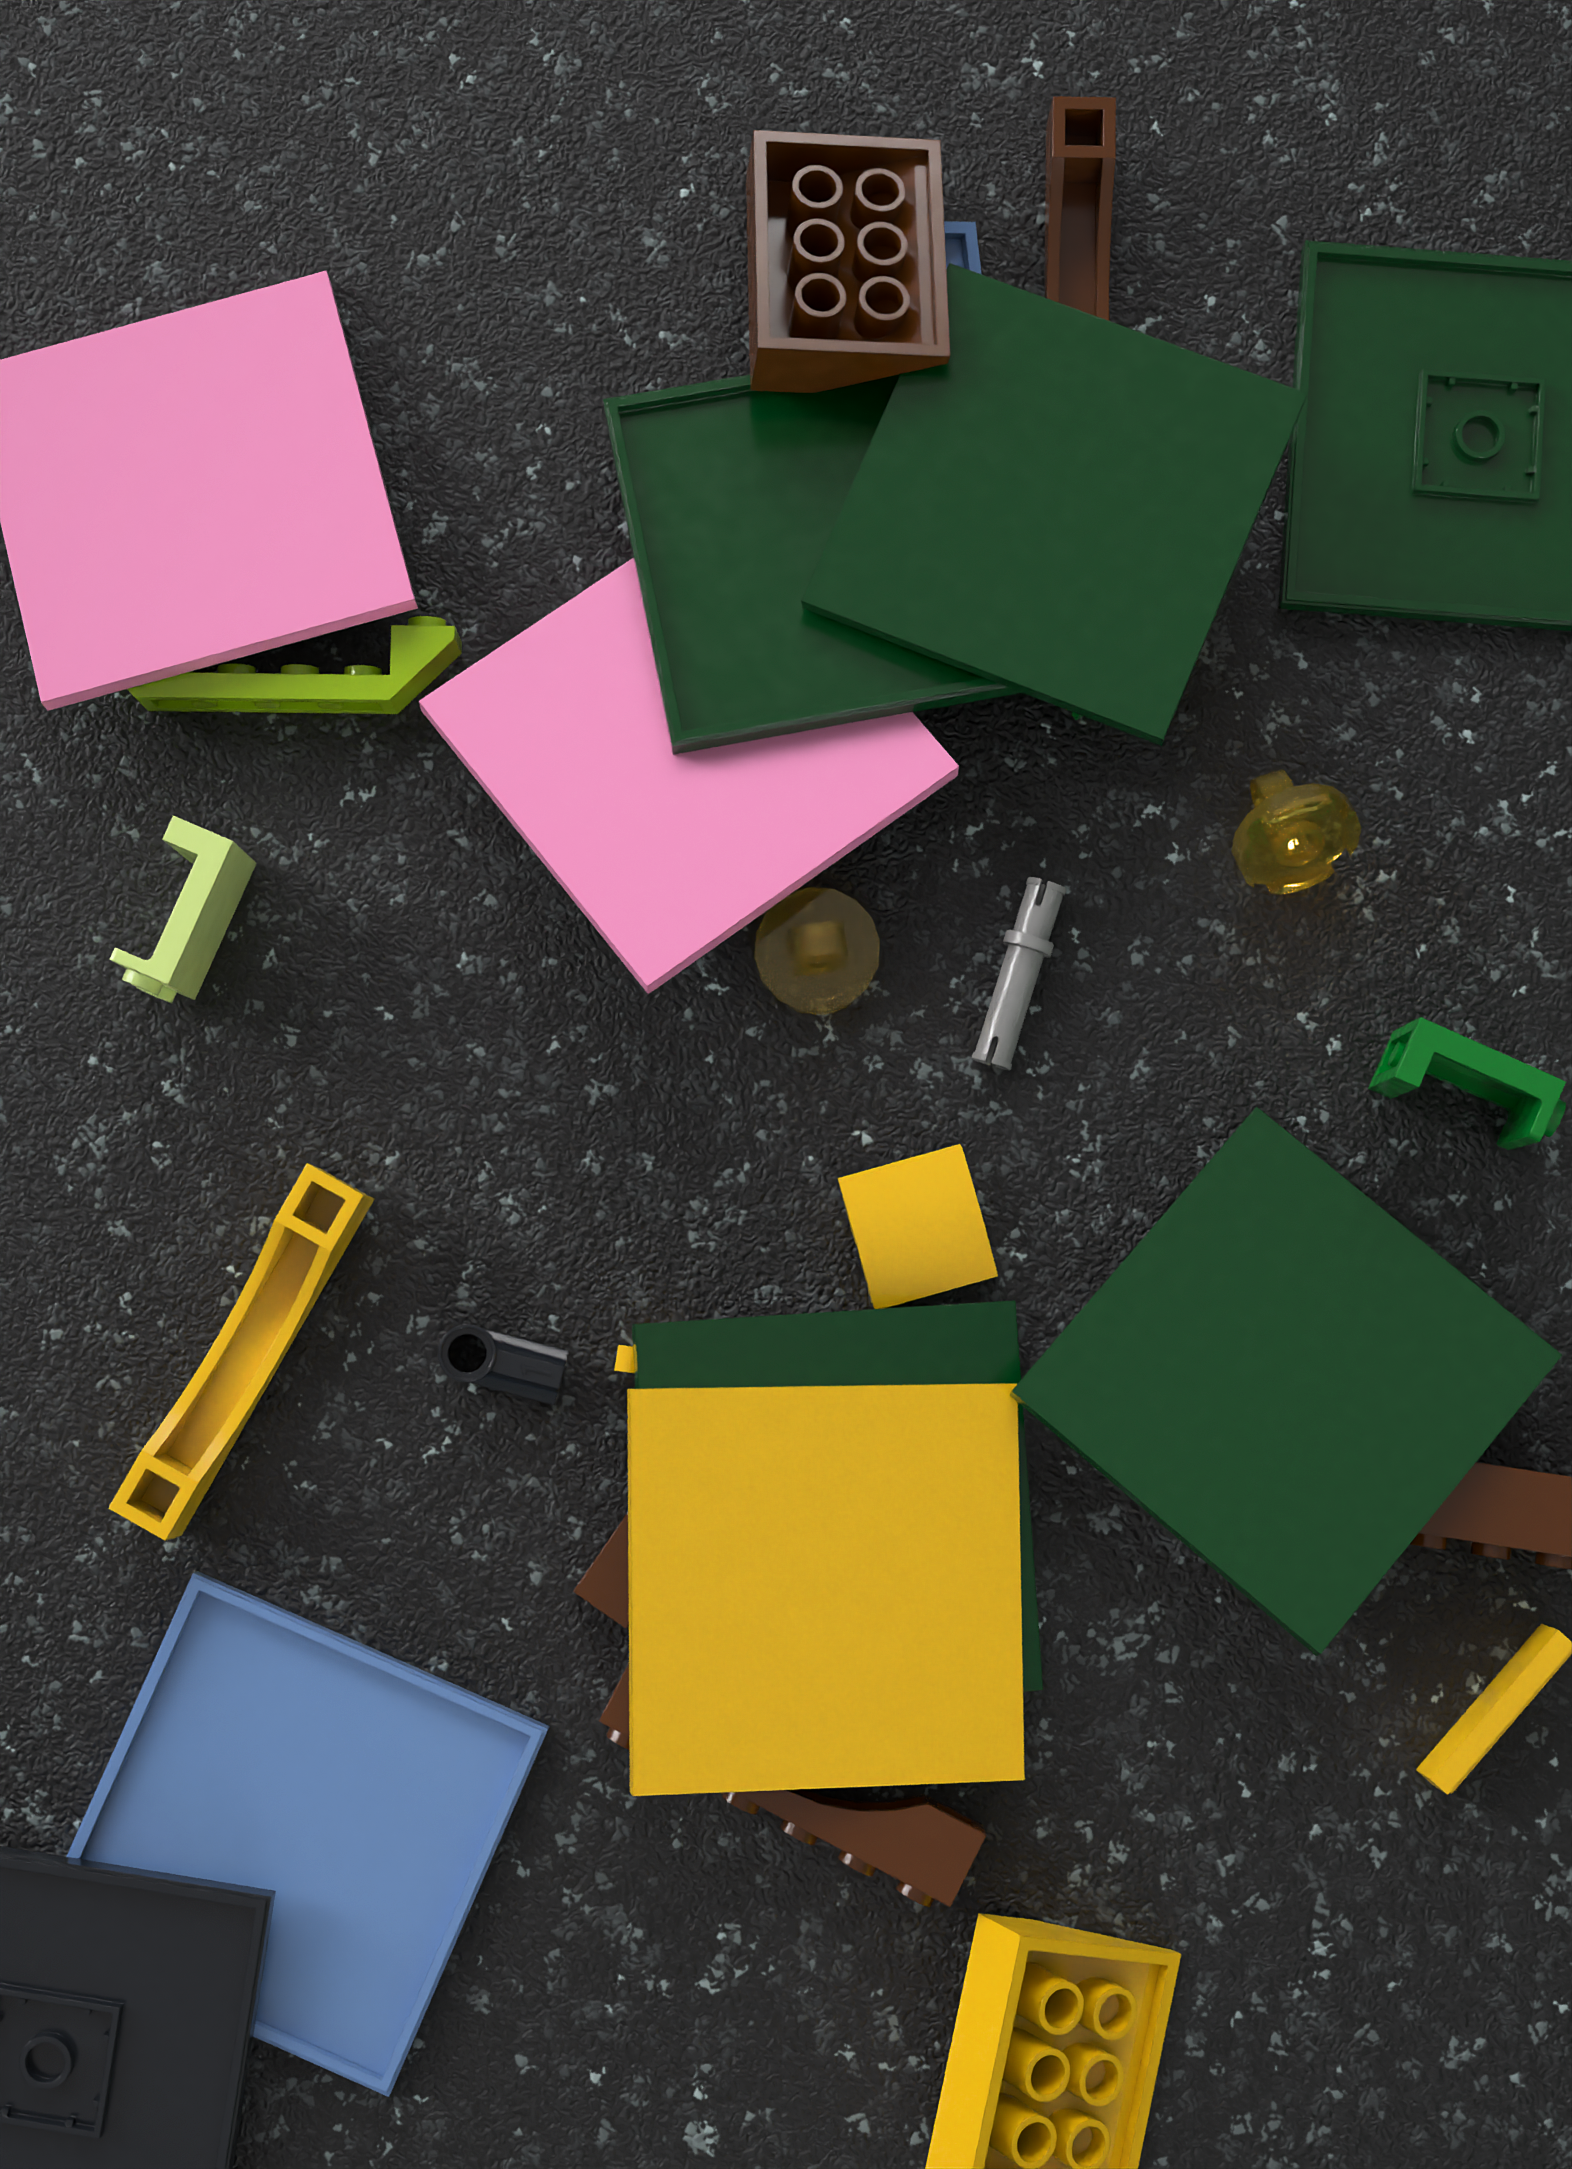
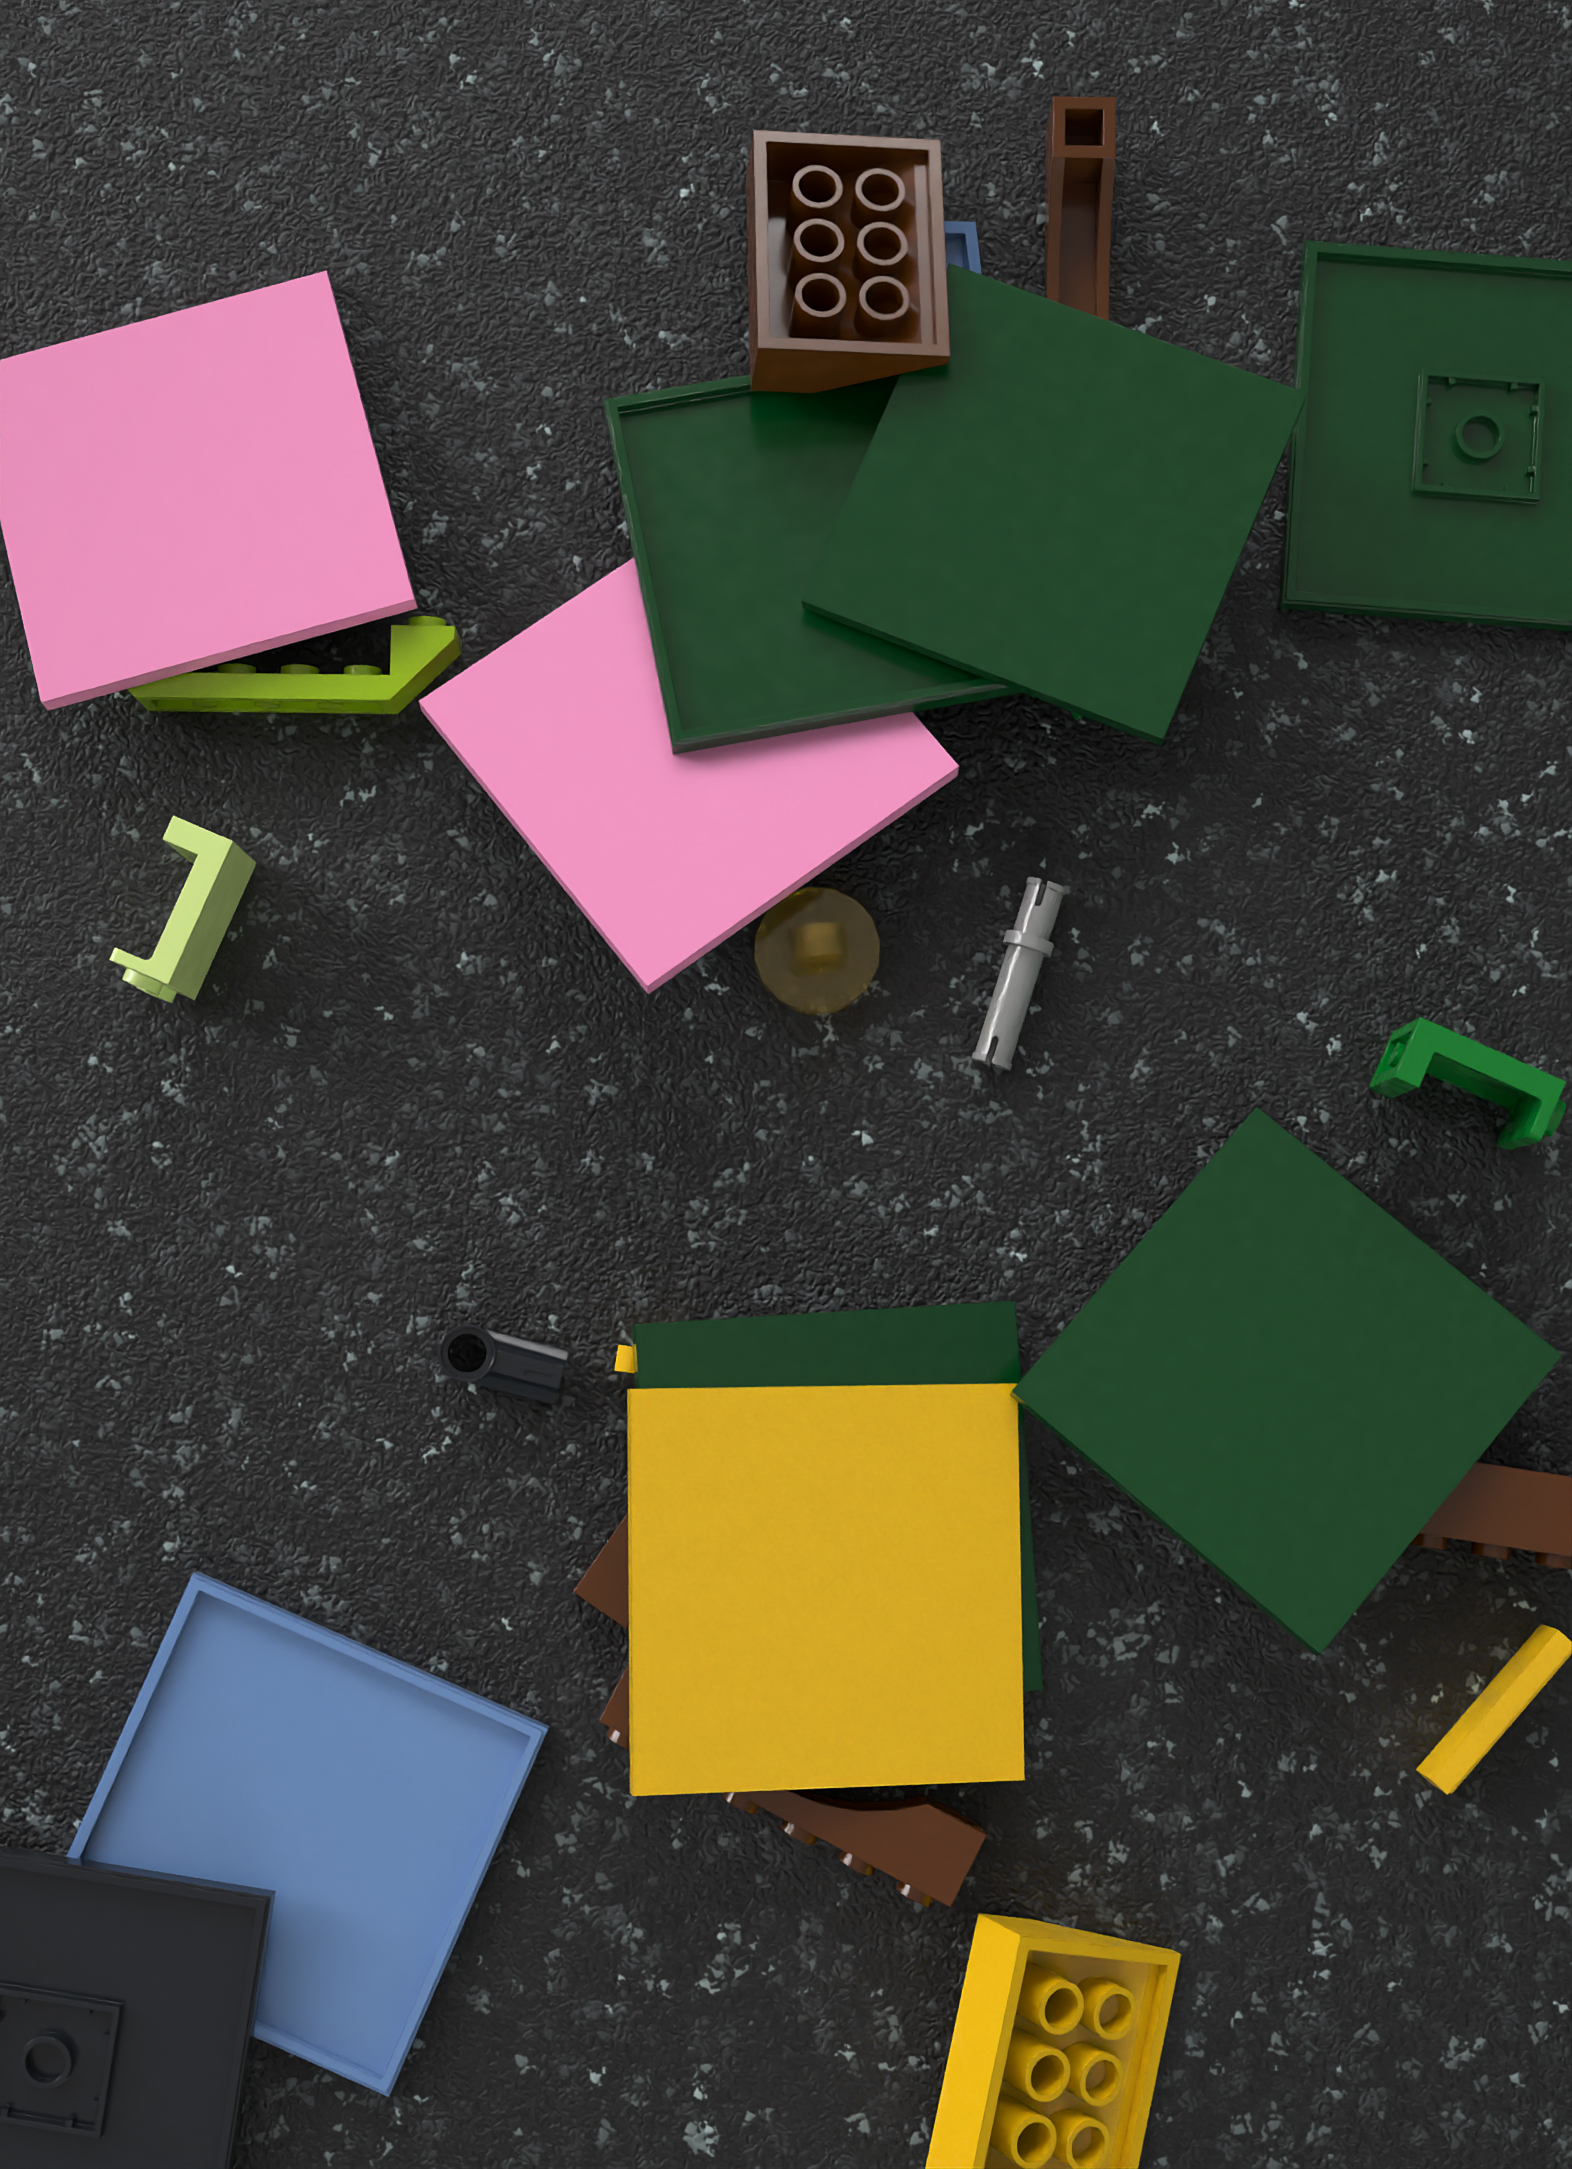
(216, 1404): yellow arch -> none
(917, 1227): yellow slope -> none
(1293, 833): clear yellow tile -> none

